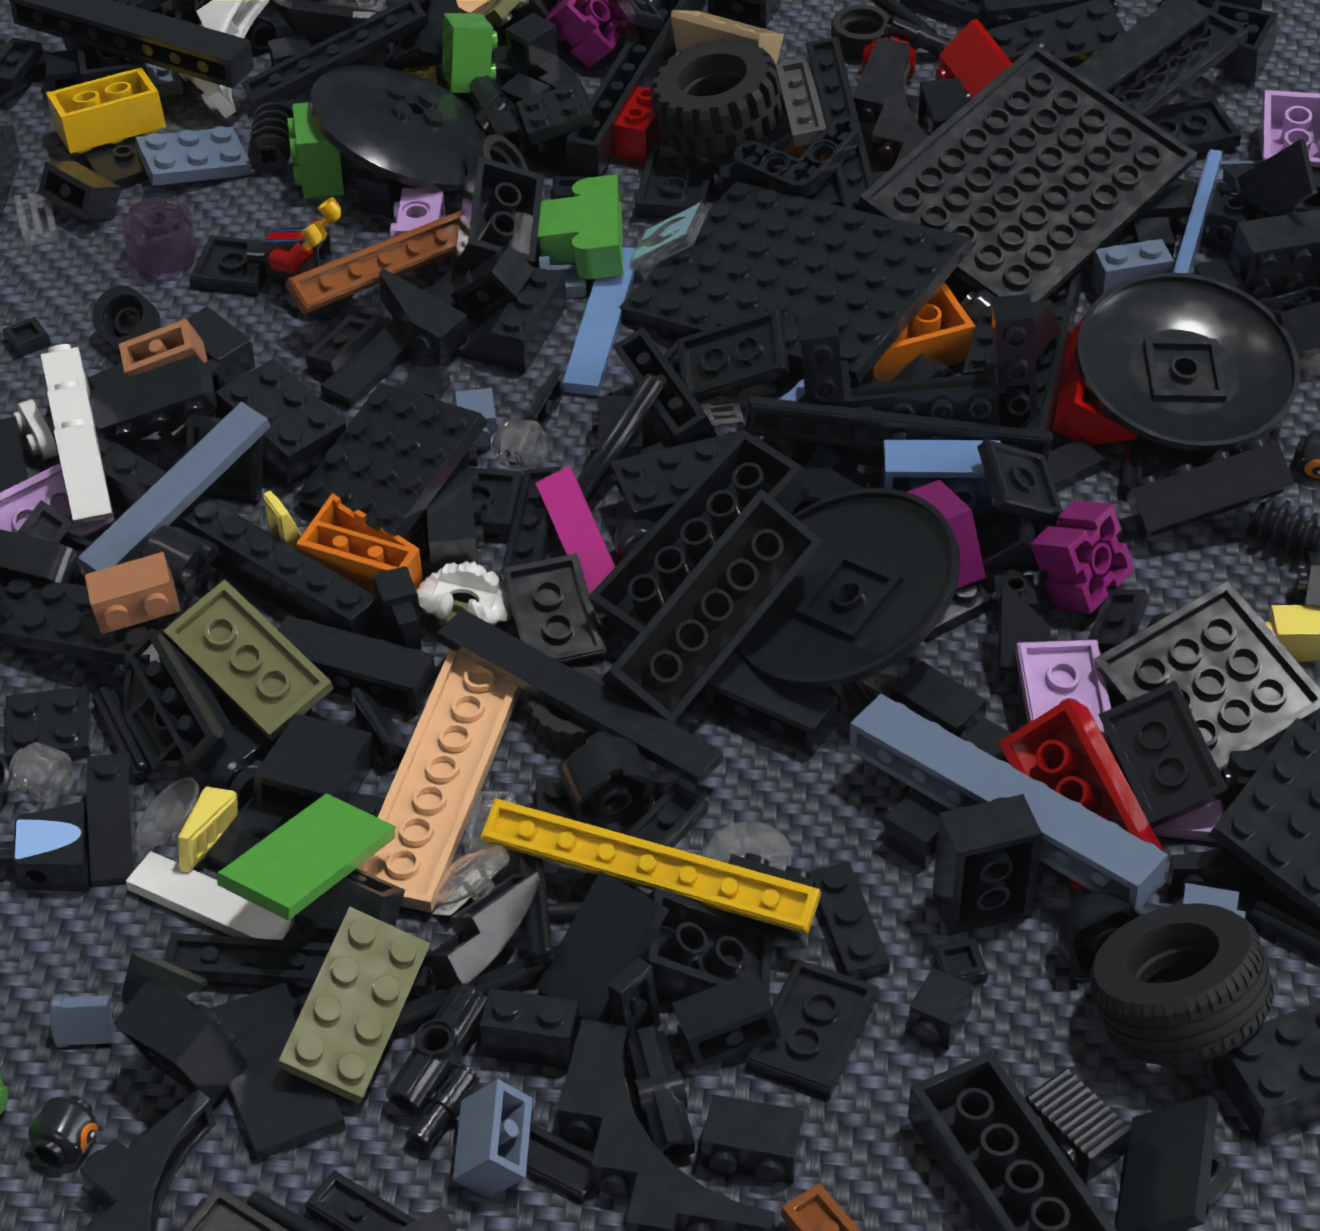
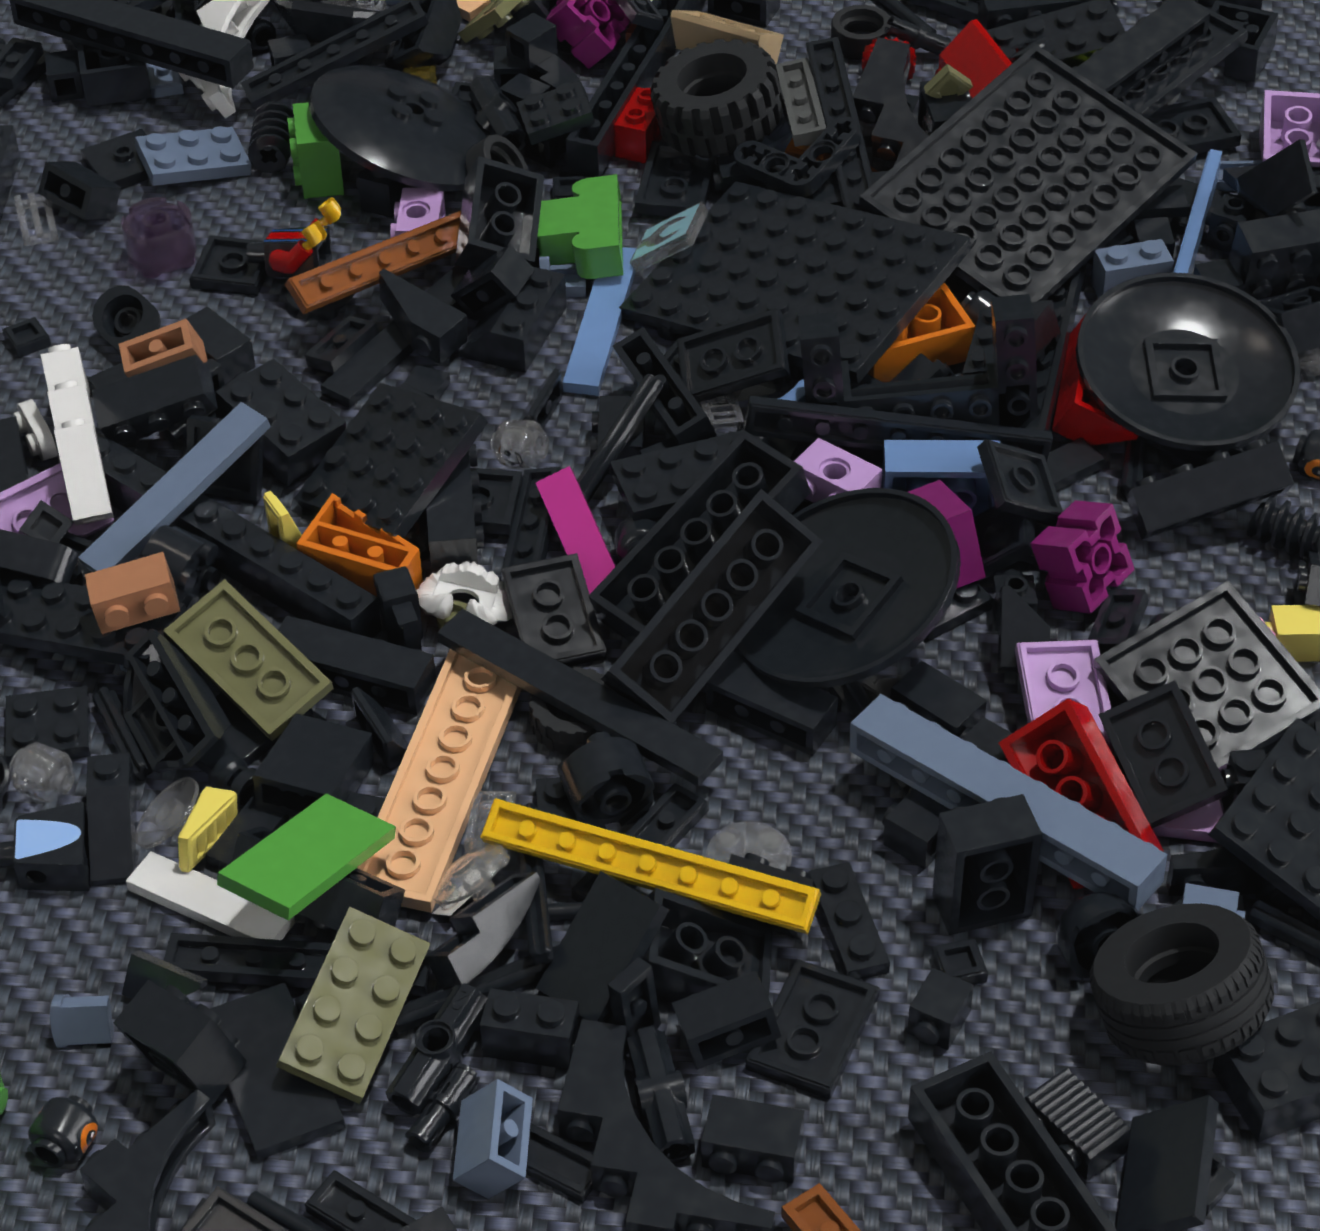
(106, 110): yellow brick -> none
(466, 50): bright green brick -> none
(480, 401): sand blue brick -> none
(836, 471): none -> lavender brick
(948, 82): none -> olive tile

